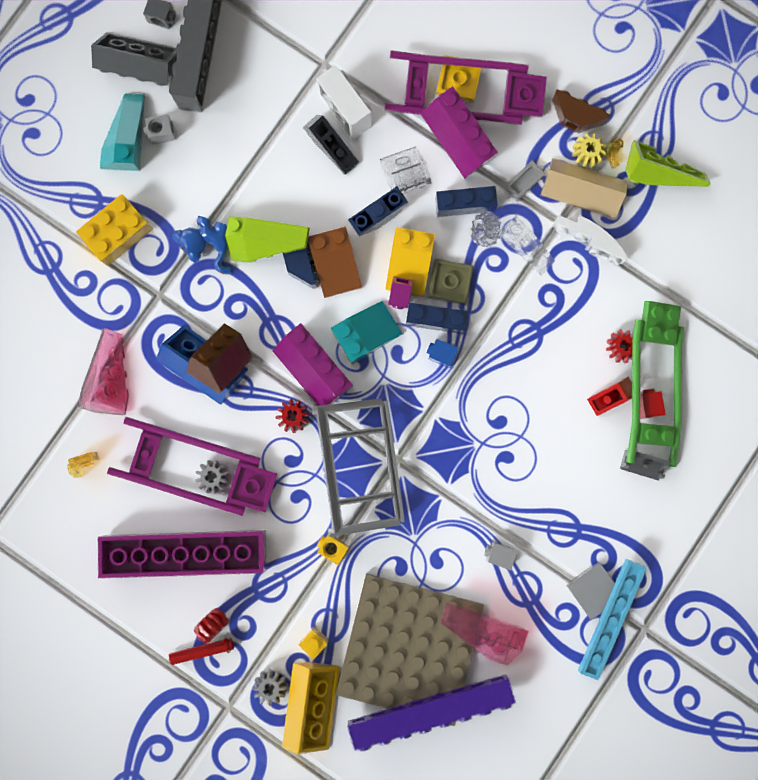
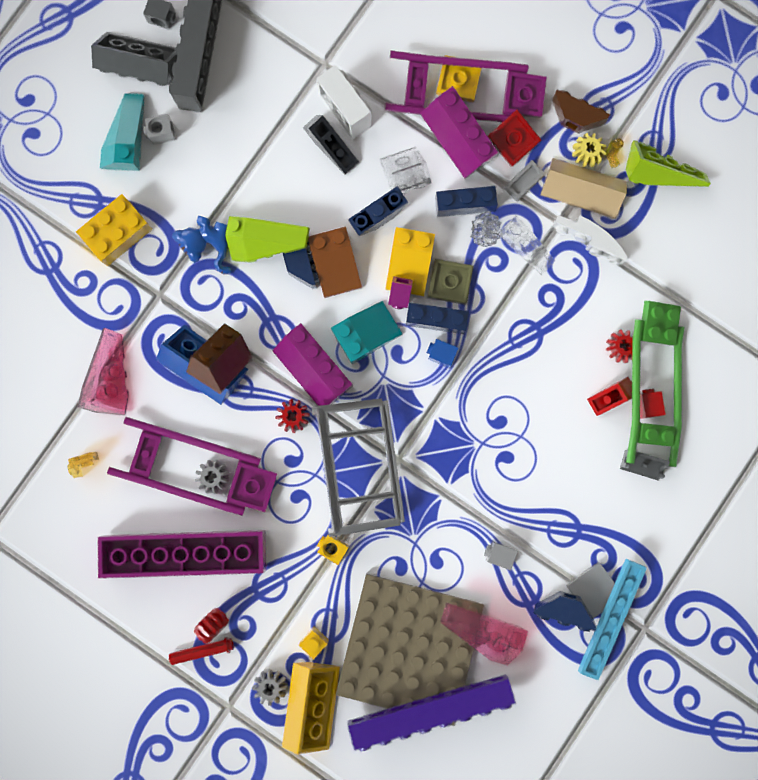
(514, 138): none -> red tile
(566, 610): none -> dark blue slope

